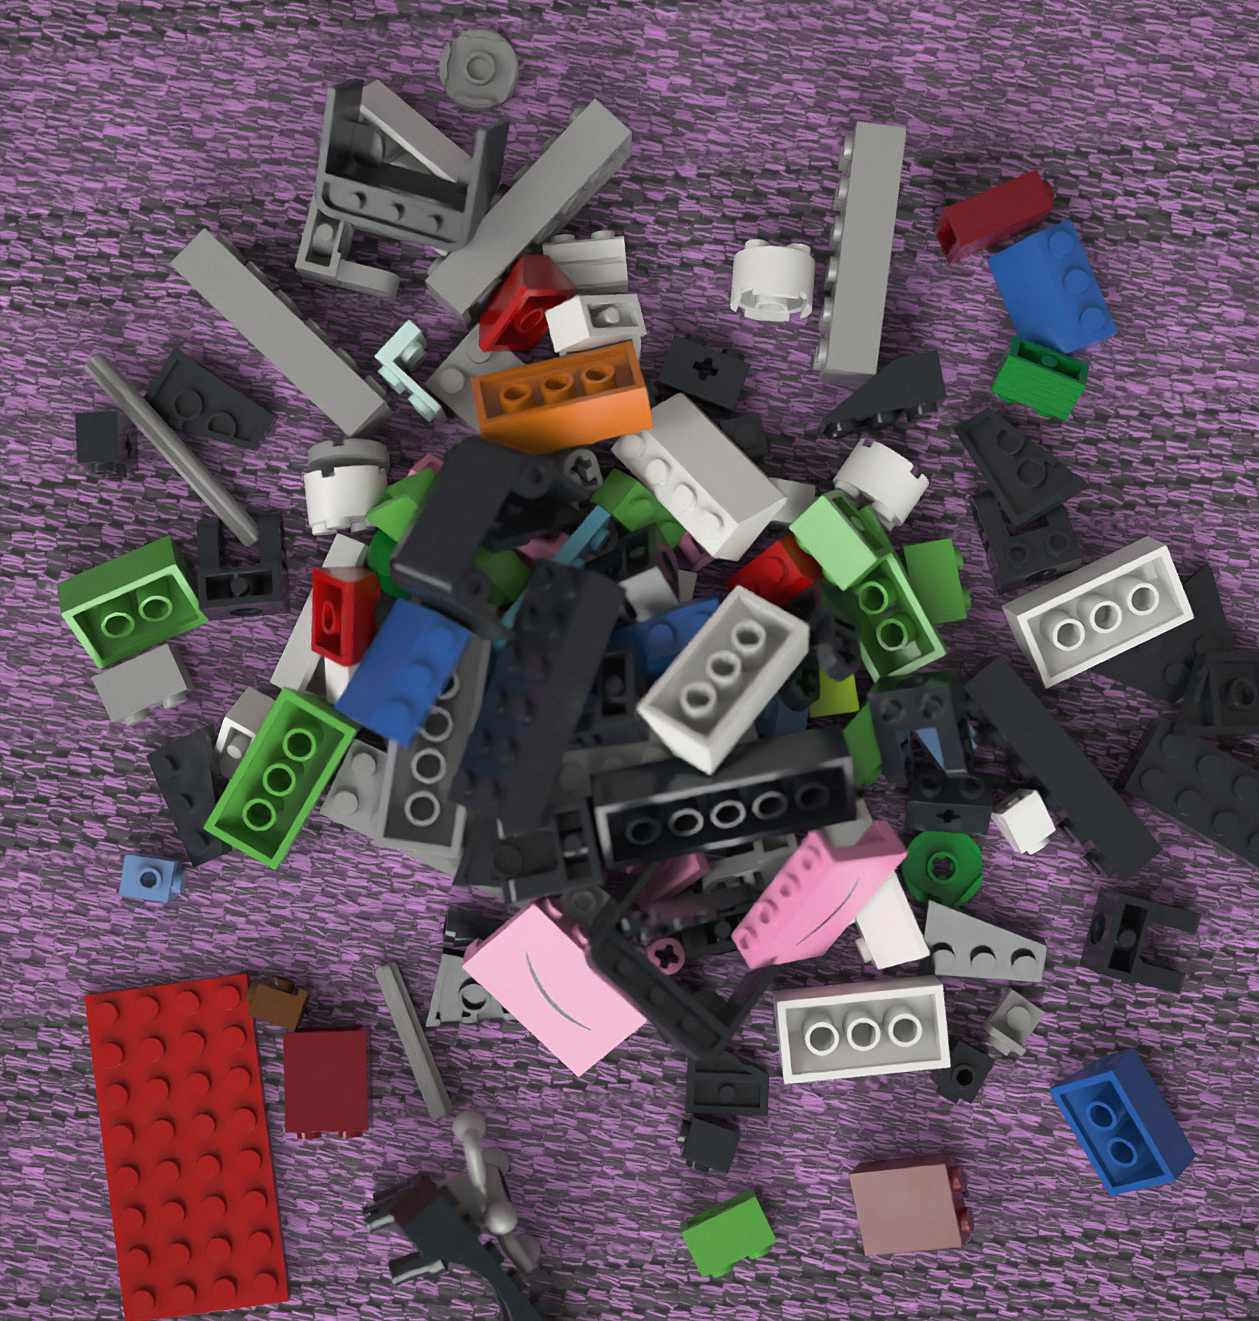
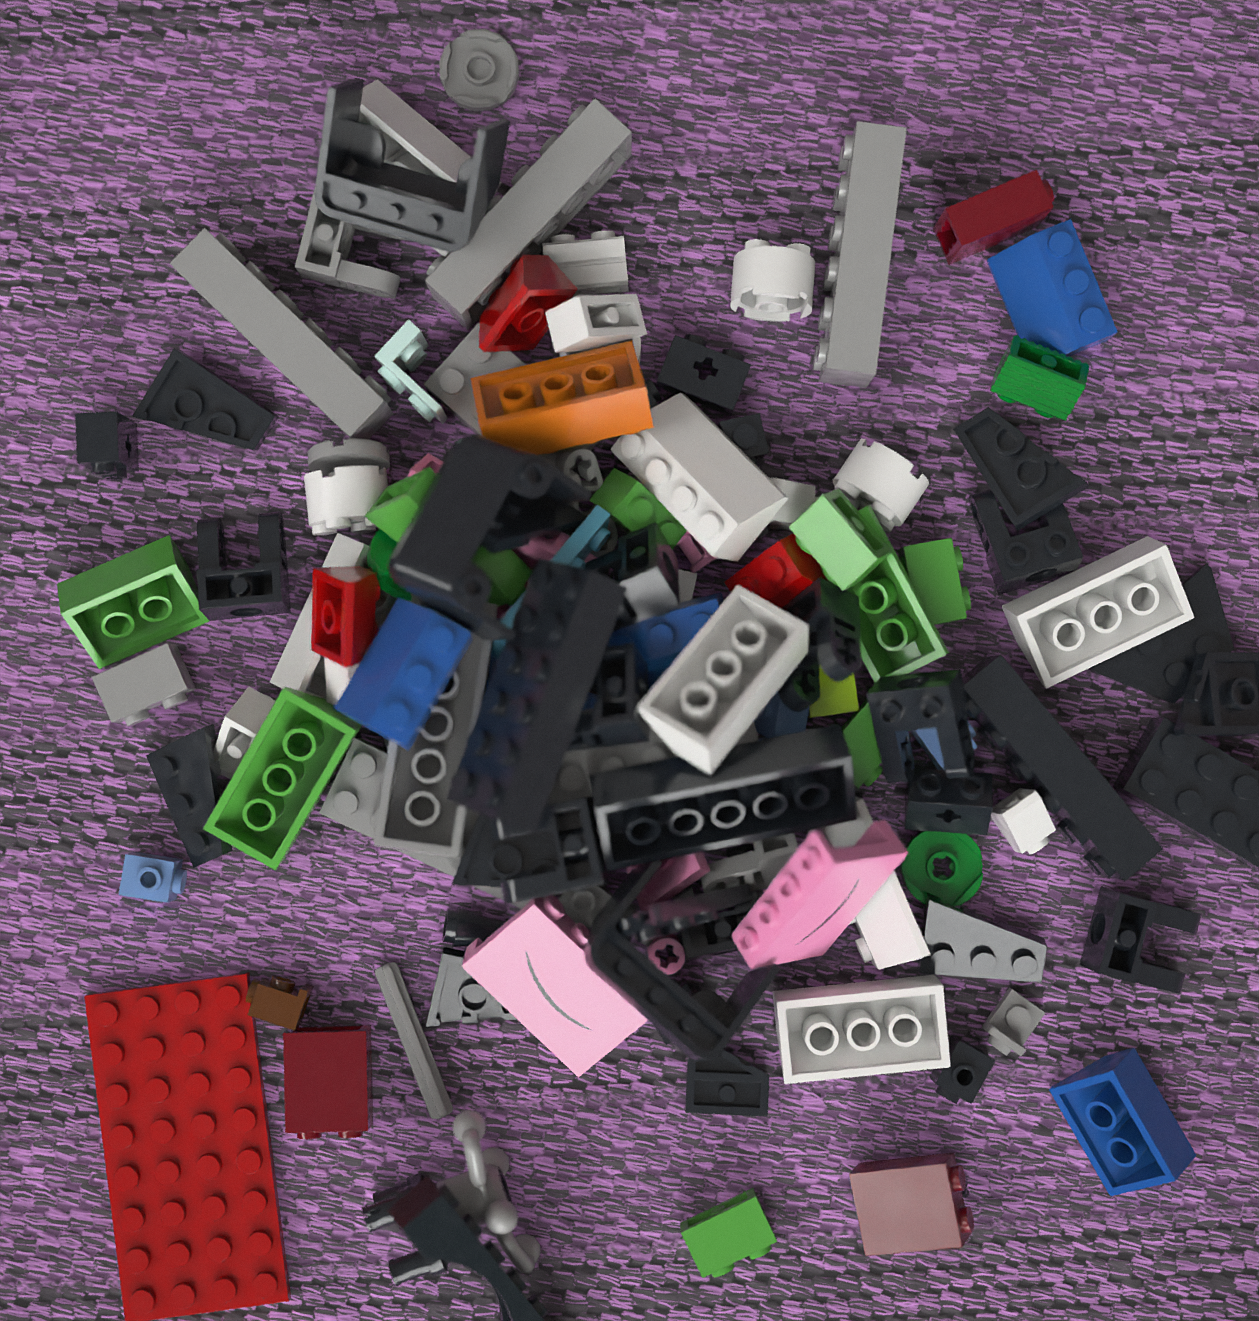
(173, 448): light grey axle -> none
(708, 1142): black brick -> none
(903, 389): black slope -> none

